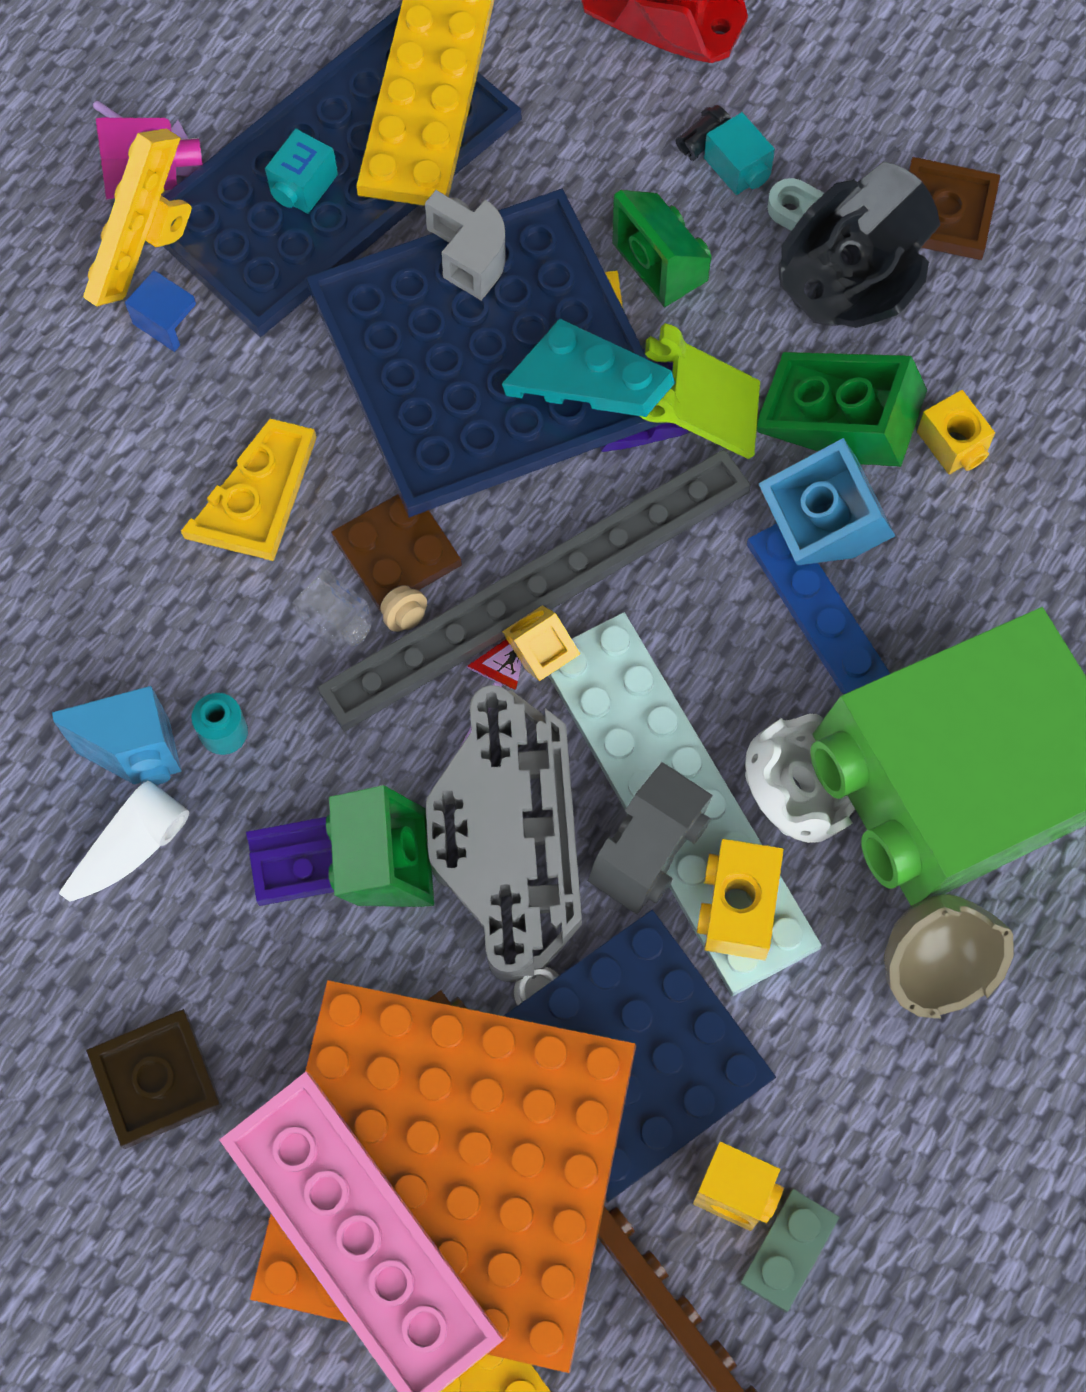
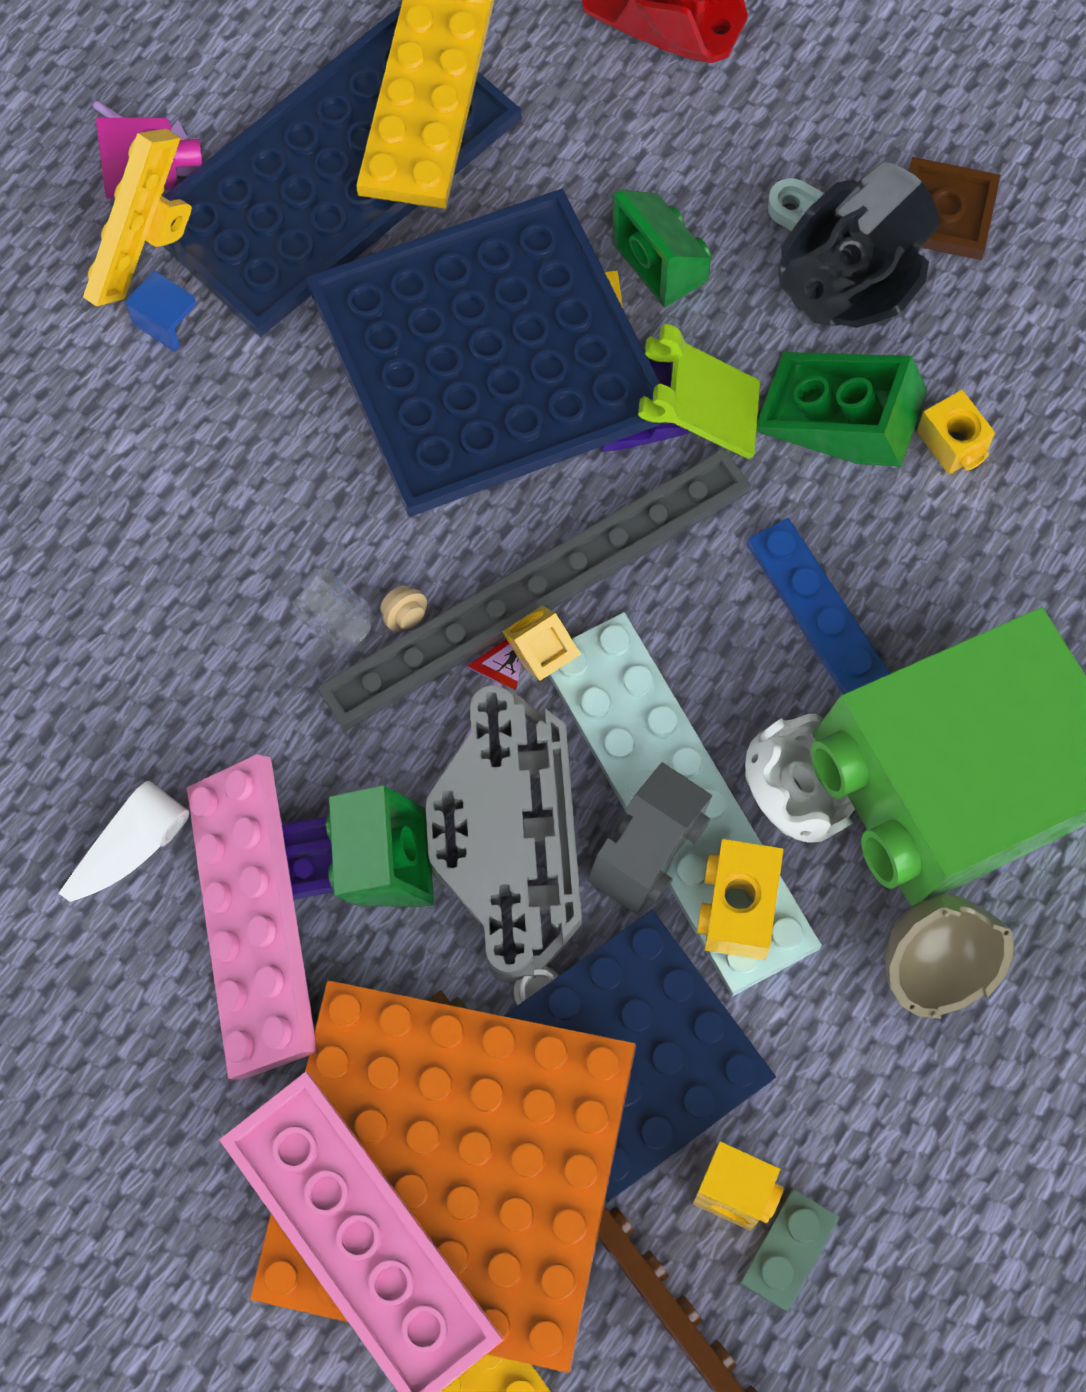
(123, 735): dark azure slope -> none
(154, 1079): dark brown plate -> none
(219, 723): teal brick -> none
(251, 919): none -> bright pink plate
(258, 496): yellow wing -> none
(301, 171): teal brick -> none
(395, 549): reddish brown plate -> none
(475, 240): light grey brick -> none
(590, 370): teal wing -> none
(695, 137): black pin -> none
(739, 154): teal brick -> none
(826, 507): dark azure slope -> none

